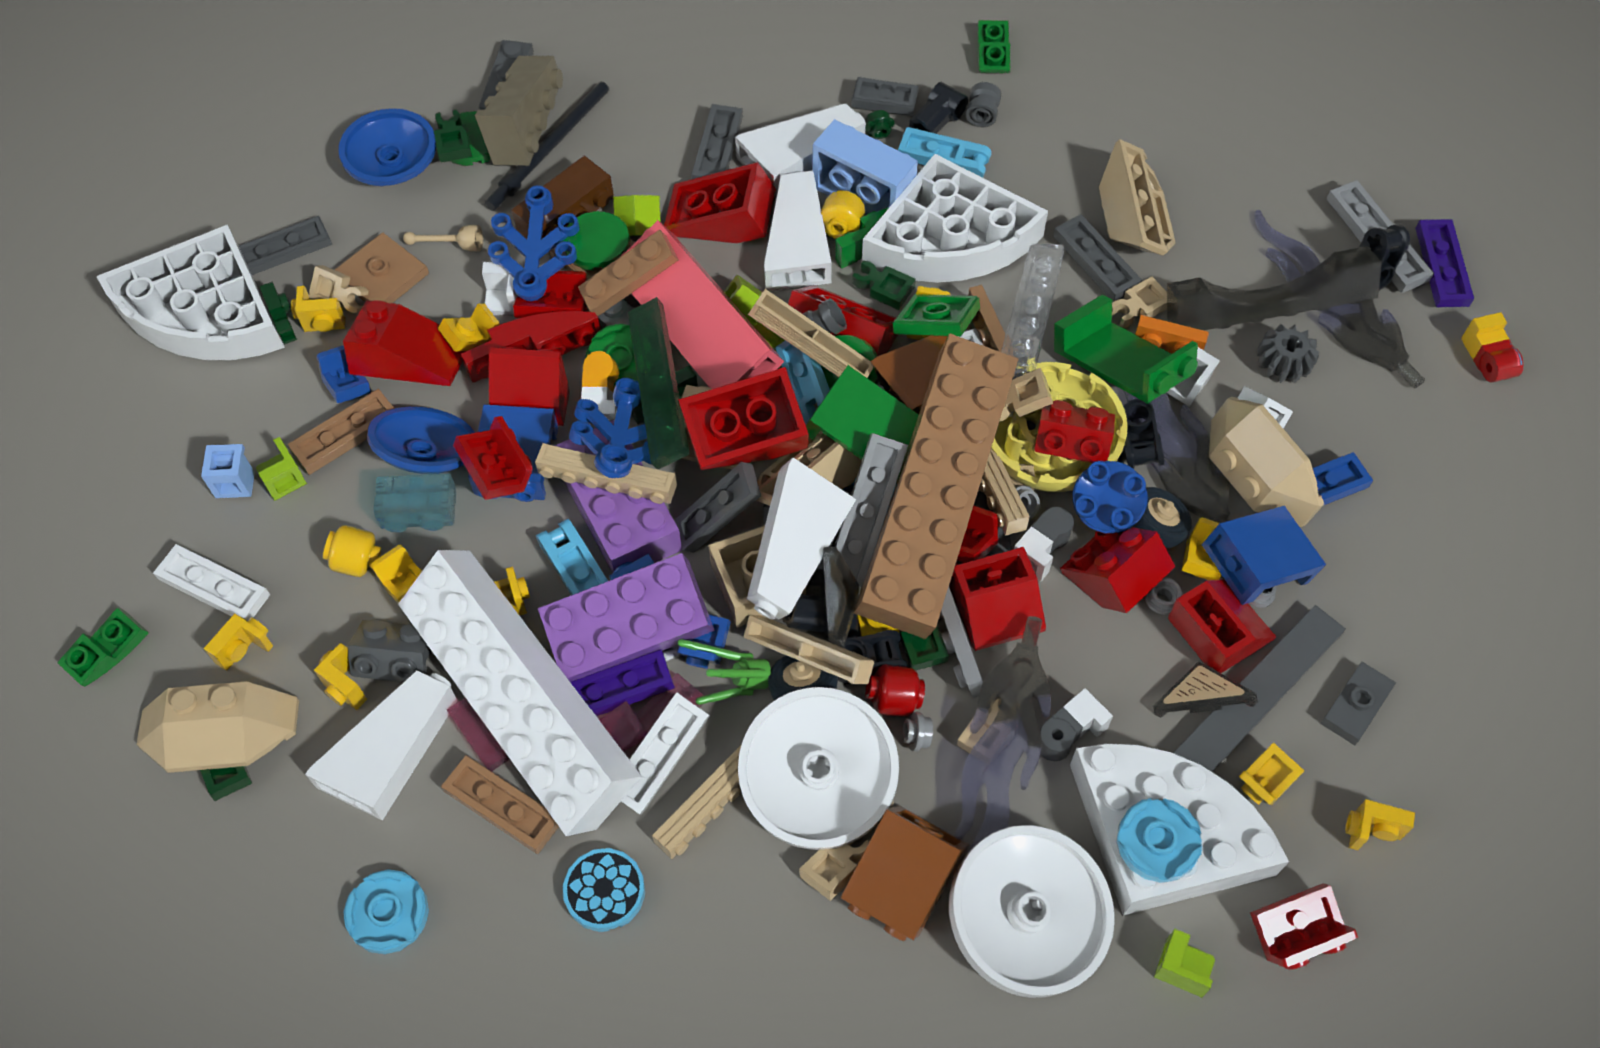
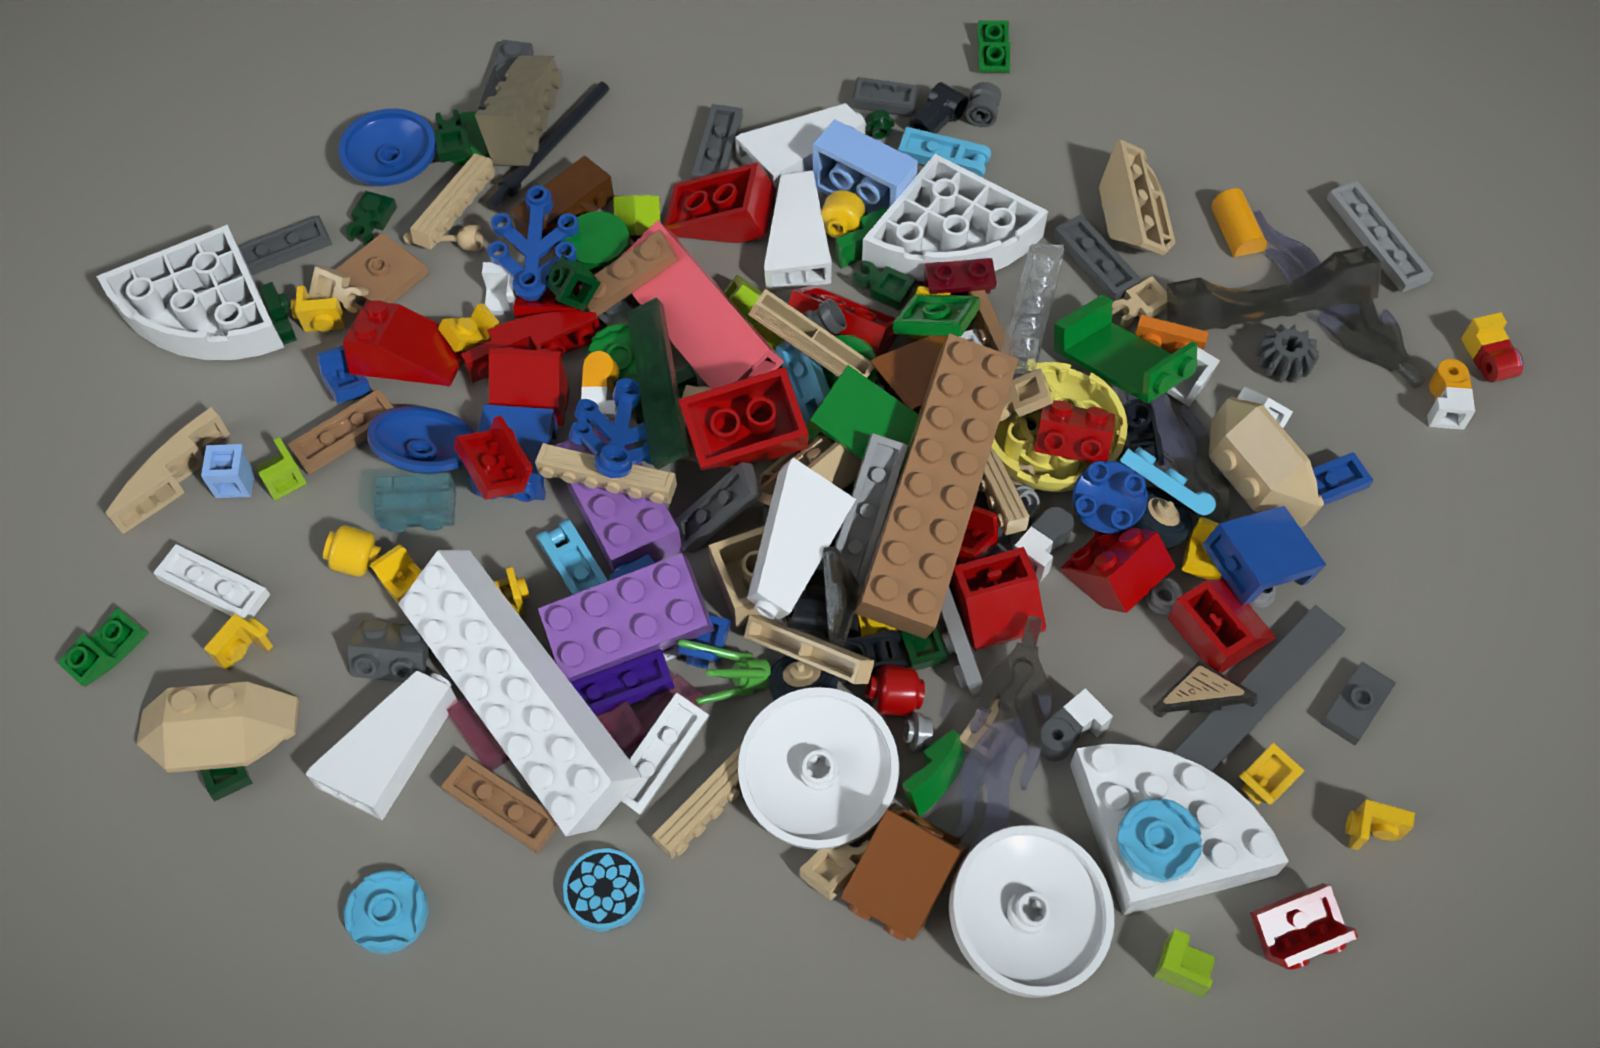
(159, 477): none -> tan slope
(340, 687): yellow bracket -> none
(370, 213): none -> dark green plate
(452, 201): none -> tan piece
(563, 278): none -> dark green brick
(930, 783): none -> green slope
(960, 276): none -> dark red bracket
(1170, 481): none -> medium azure plate
(1238, 223): none -> light orange brick
(1389, 247): black piece -> none
(1444, 257): dark purple plate -> none
(1452, 395): none -> leg

